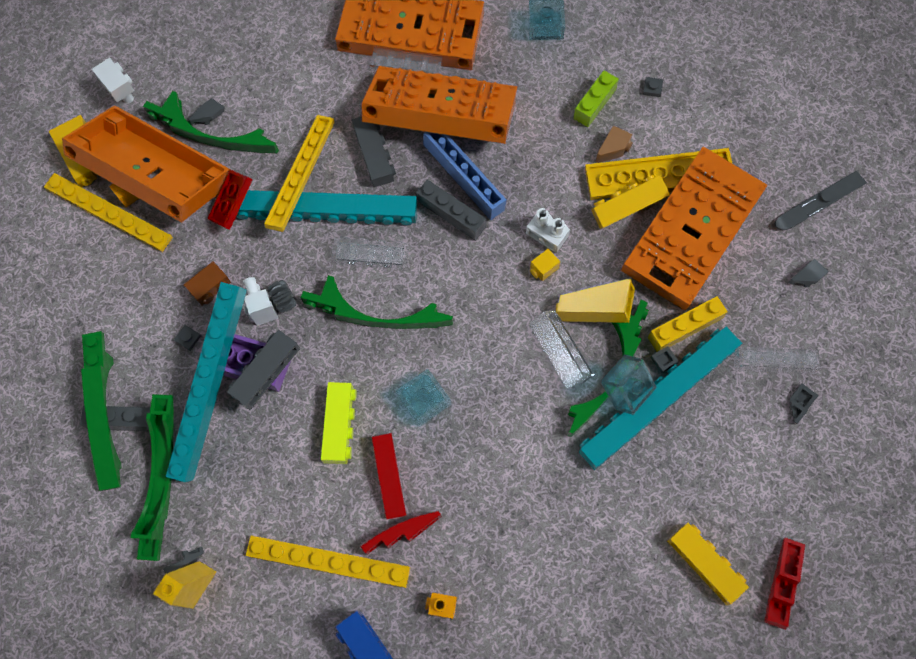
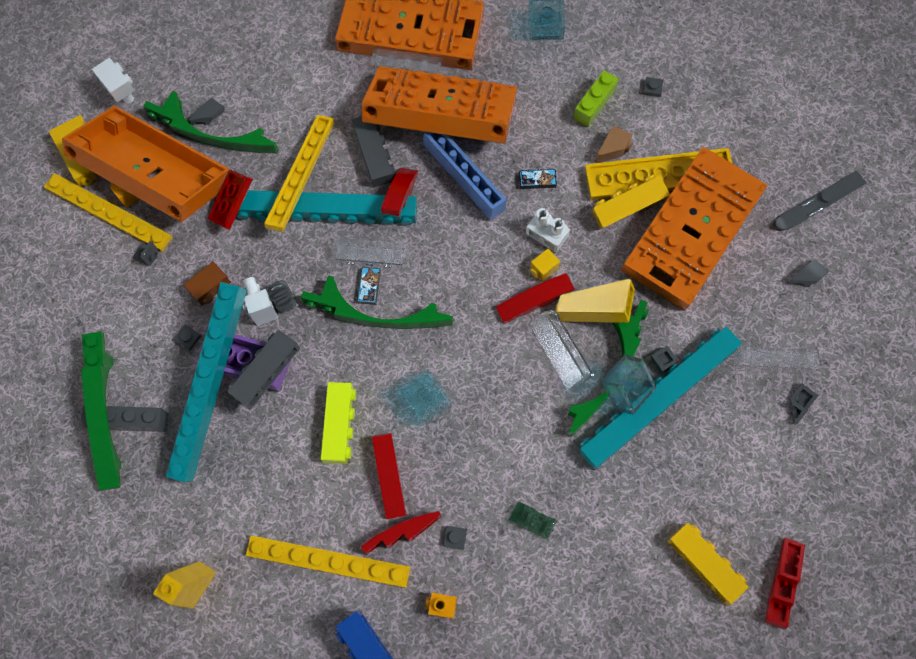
(148, 255): none -> dark grey bracket
(155, 510): green slope -> none
(189, 558): dark grey slope -> none
(369, 286): none -> tile
(399, 191): none -> red slope
(451, 209): dark grey brick -> none
(455, 537): none -> dark grey plate
(532, 520): none -> clear green slope
(535, 297): none -> red slope
(537, 179): none -> tile
(687, 324): yellow brick -> none

